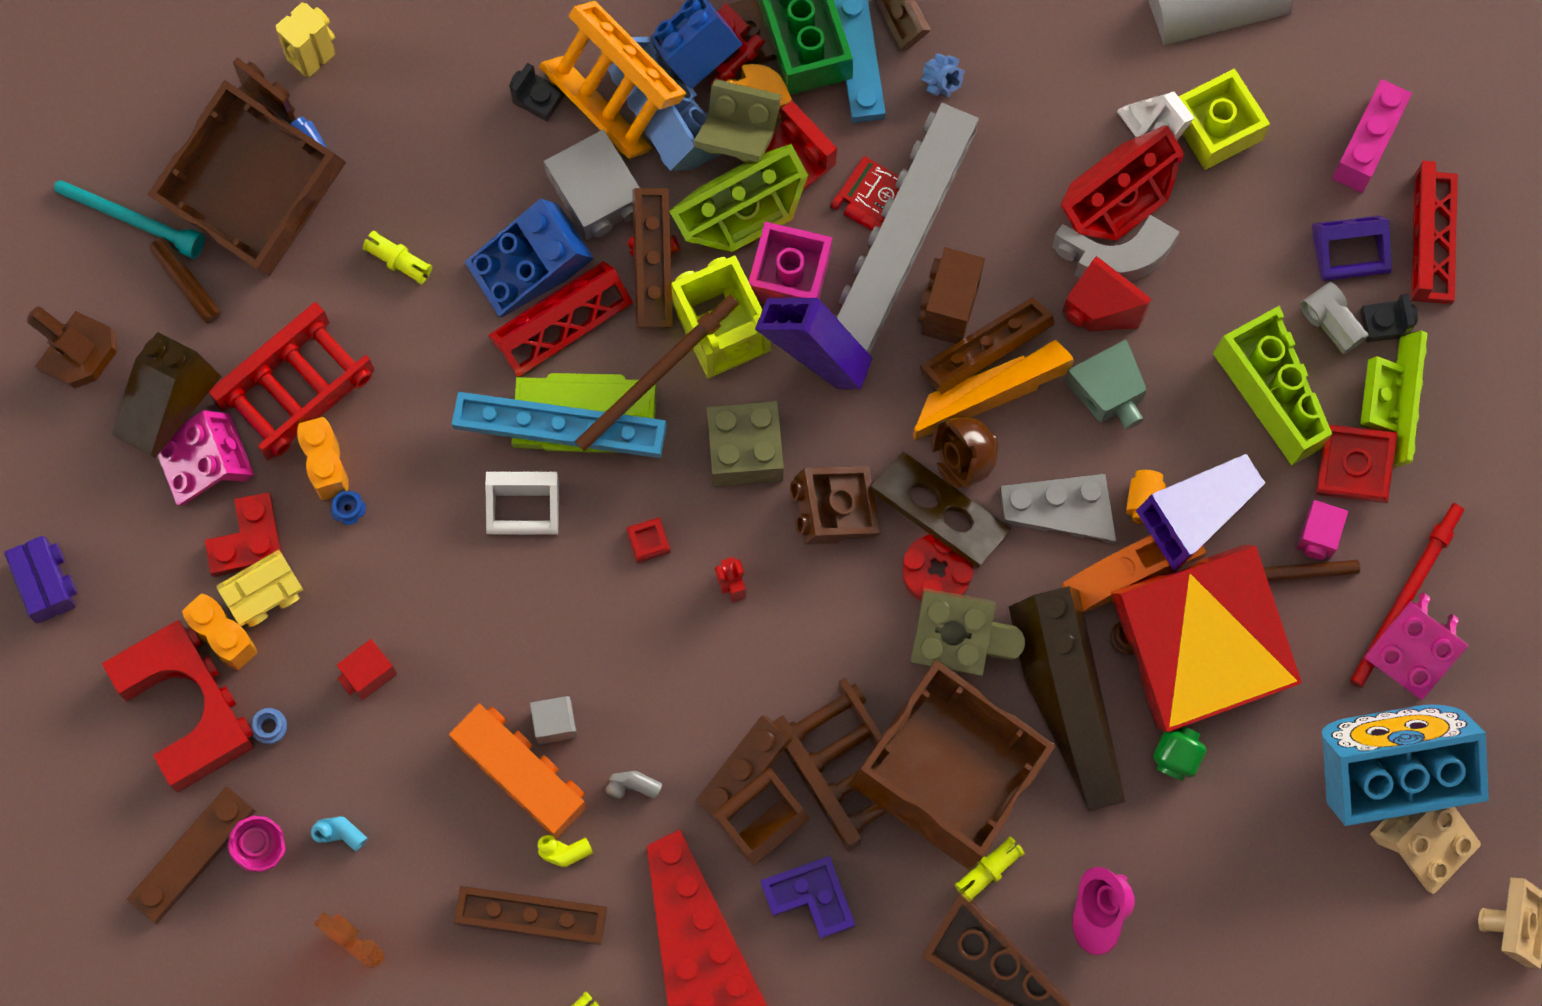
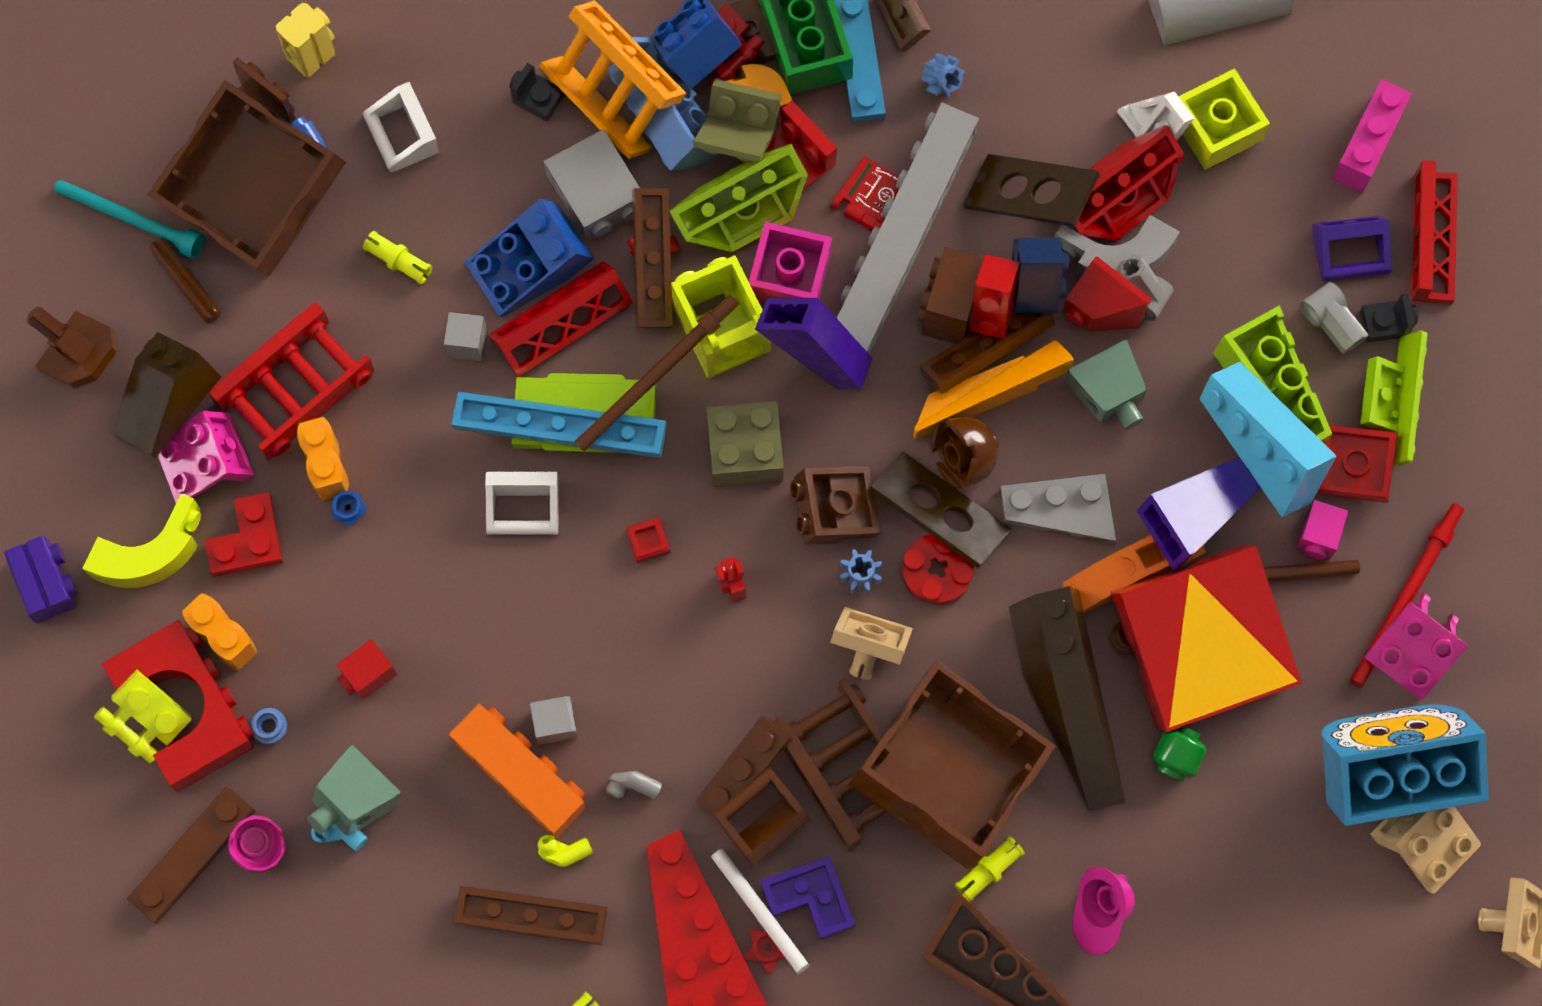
(149, 707): none -> neon yellow plate
(150, 562): none -> neon yellow arch
(260, 589): light yellow brick -> none
(345, 935): clear orange plate -> none
(352, 795): none -> sand green torso
(423, 148): none -> white tile
(465, 336): none -> light grey piece
(757, 951): none -> red plate
(760, 911): none -> white bar
(866, 564): none -> medium blue gear
(870, 639): none -> tan tile
(962, 633): olive brick -> none
(994, 296): none -> red brick
(1040, 274): none -> dark blue brick
(1063, 210): none -> dark brown piece
(1140, 274): none -> light grey piece
(1141, 487): light orange brick -> none
(1268, 438): none -> medium azure wedge

